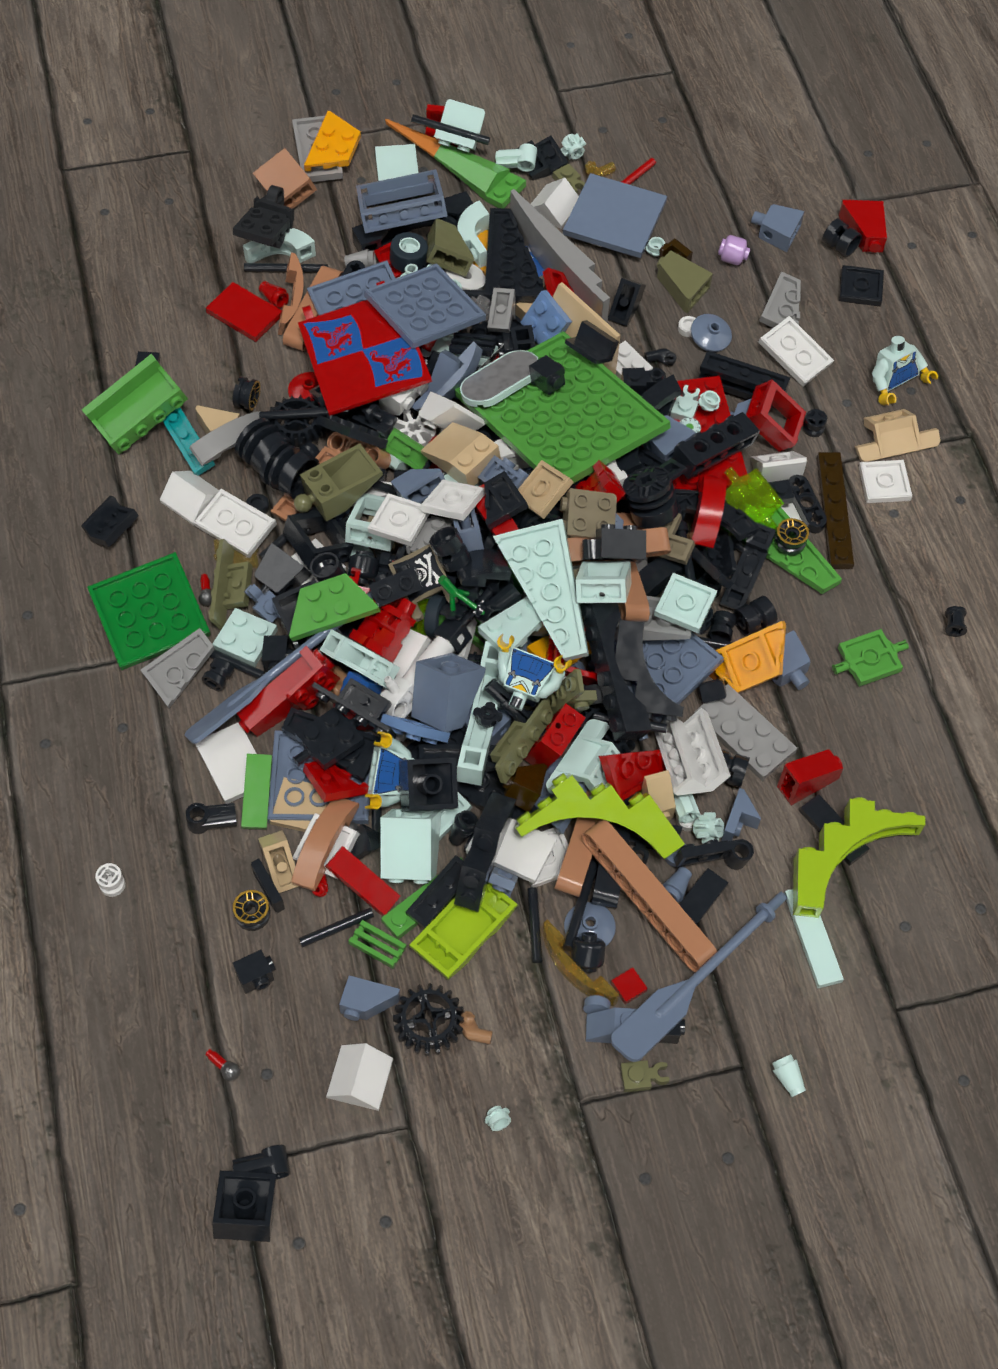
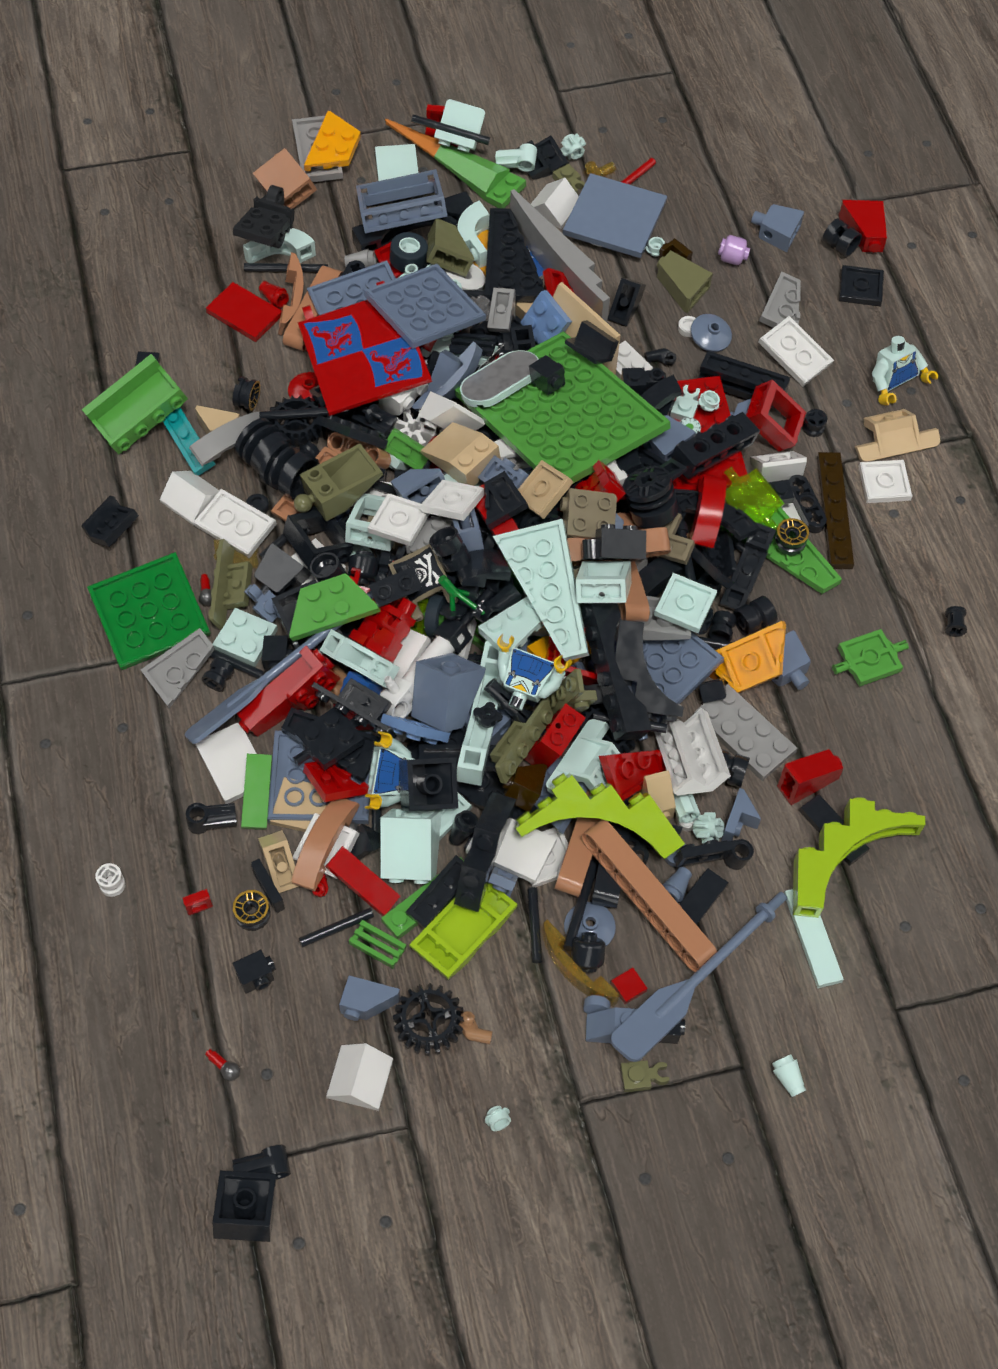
(197, 902): none -> red tile

